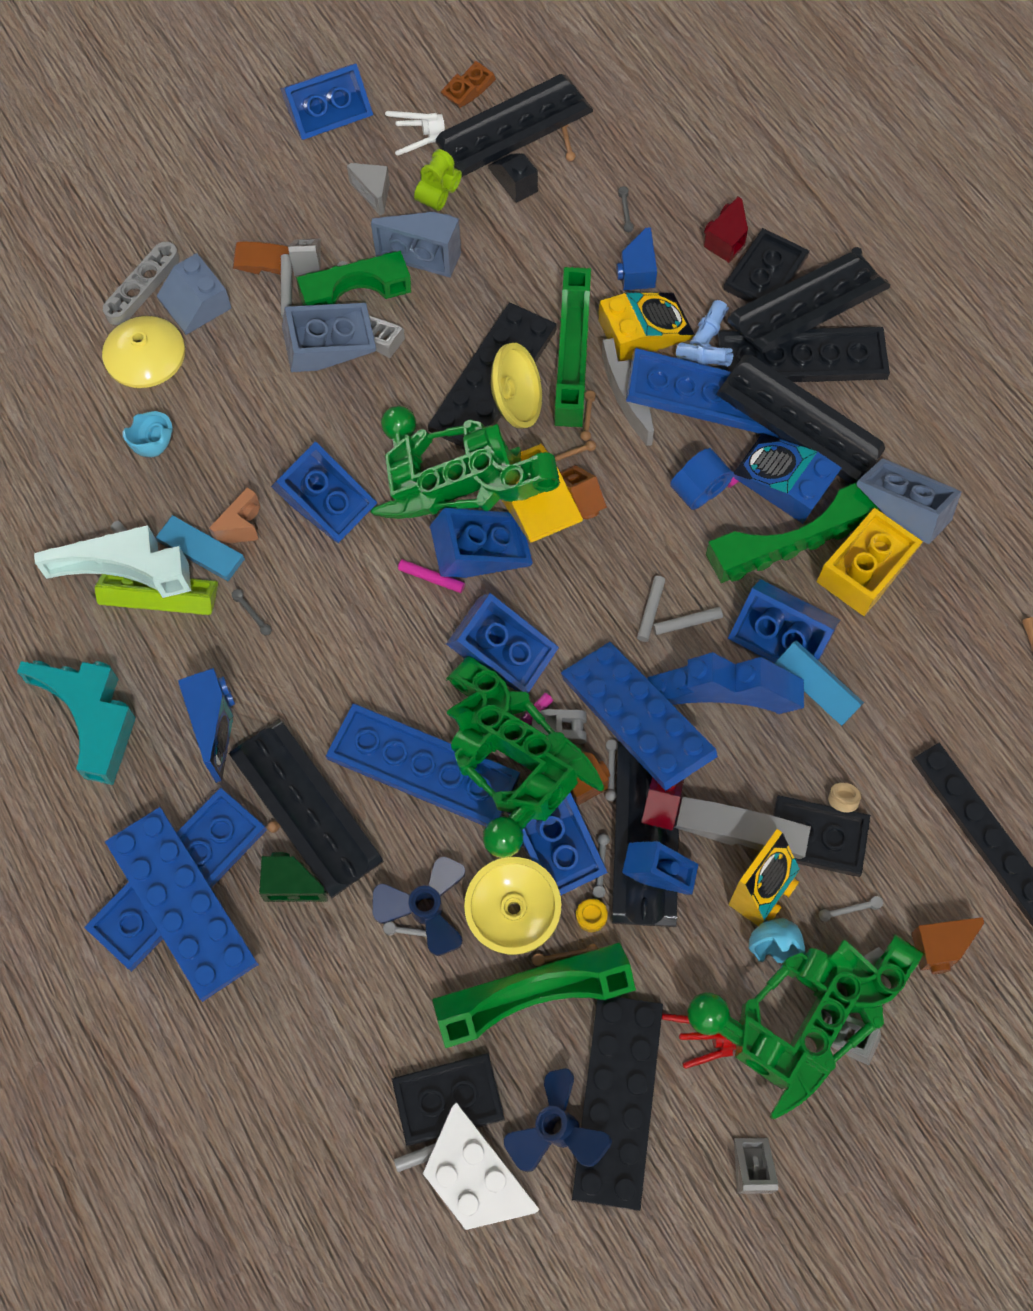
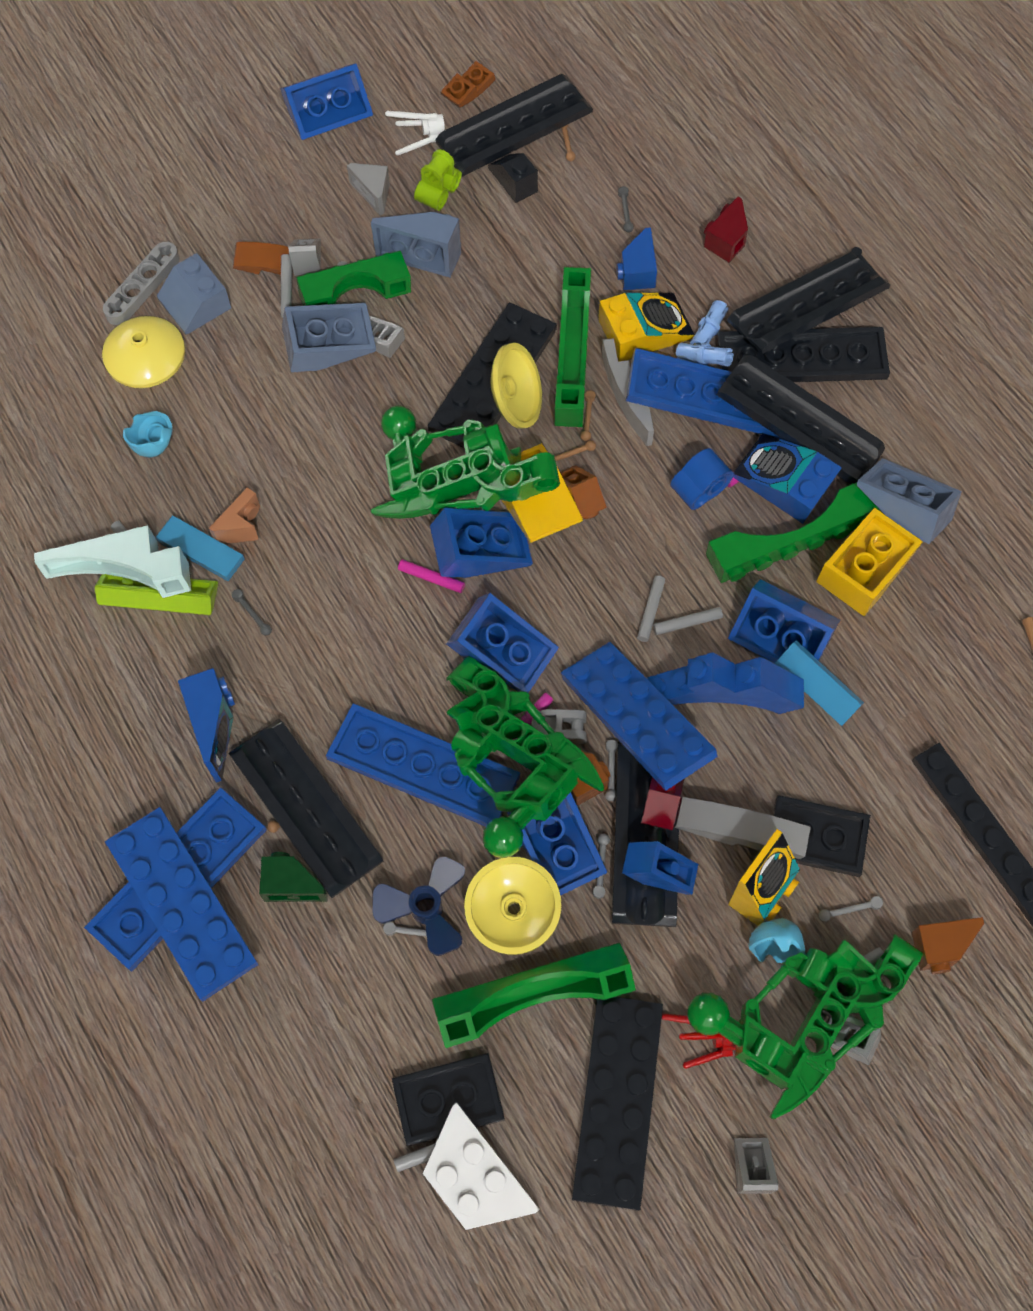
(101, 723): teal arch -> none
(324, 493): blue slope -> none
(530, 1145): dark blue piece -> none
(539, 960): medium nougat hinge -> none
(591, 915): yellow tile -> none
(765, 266): black tile -> none
(844, 797): tan tile -> none

